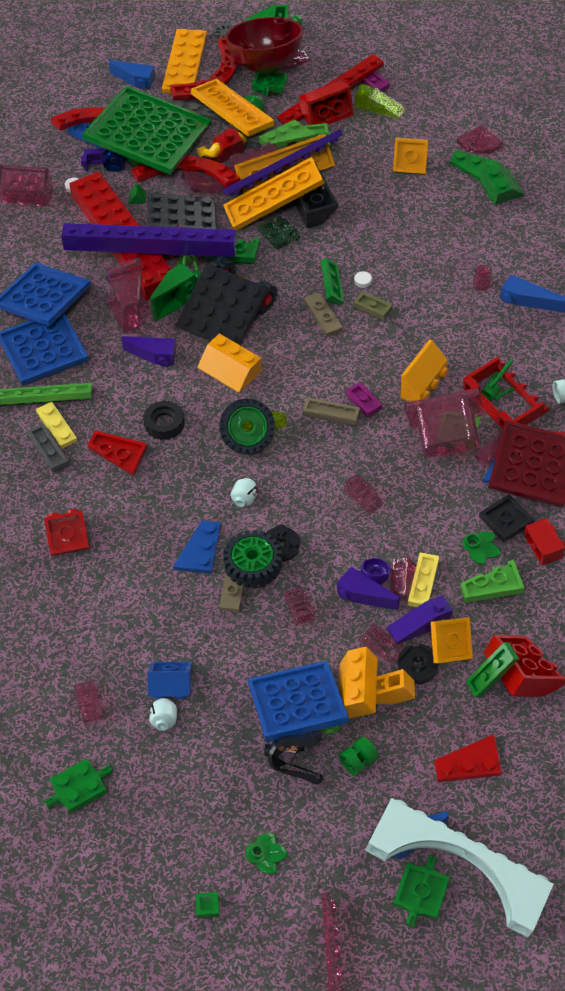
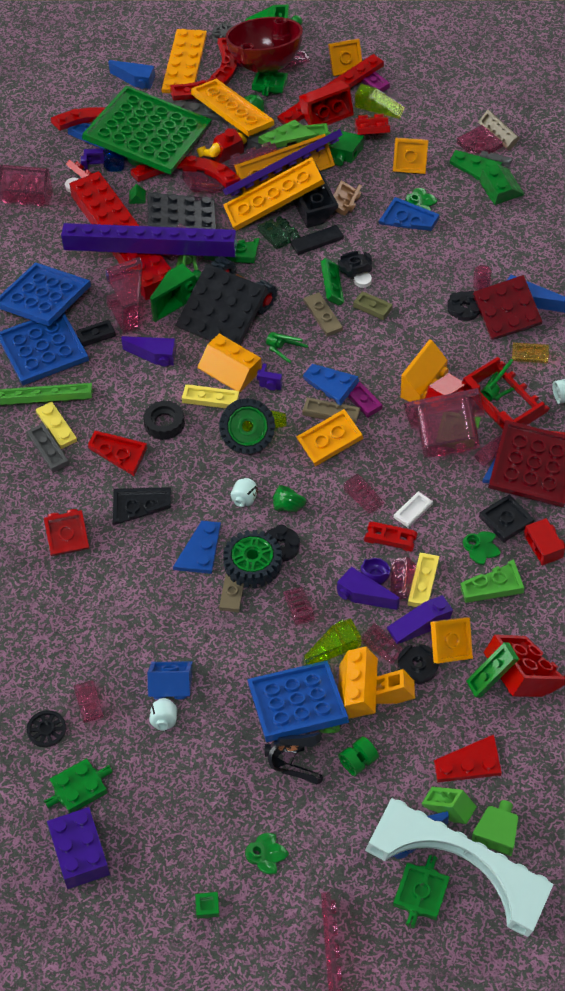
(46, 728): none -> black wheel
(78, 168): none -> plate
(78, 848): none -> dark purple brick
(95, 333): none -> black plate
(139, 502): none -> black wing
(209, 396): none -> light yellow plate
(268, 379): none -> dark purple bracket
(277, 341): none -> green plant
(287, 500): none -> green hair
(317, 239): none -> black tile
(329, 437): none -> light orange plate
(332, 382): none -> blue wing
(335, 642): none -> clear neon green slope
(344, 55): none -> light orange tile
(345, 197): none -> medium nougat bracket
(347, 148): none -> green torso
(354, 263): none -> black plate
(372, 125): none -> red plate
(390, 536): none -> red plate
(407, 215): none -> blue wing
(413, 509): none -> white tile
(421, 198): none -> green plate
(445, 385): none -> brick
(452, 800): none -> bright green arch
(457, 310): none -> black plate
(497, 828): none -> bright green torso
(499, 129): none -> dark tan plate
(505, 161): none -> dark grey axle
(507, 307): none -> dark red plate
(530, 352): none -> clear yellow plate

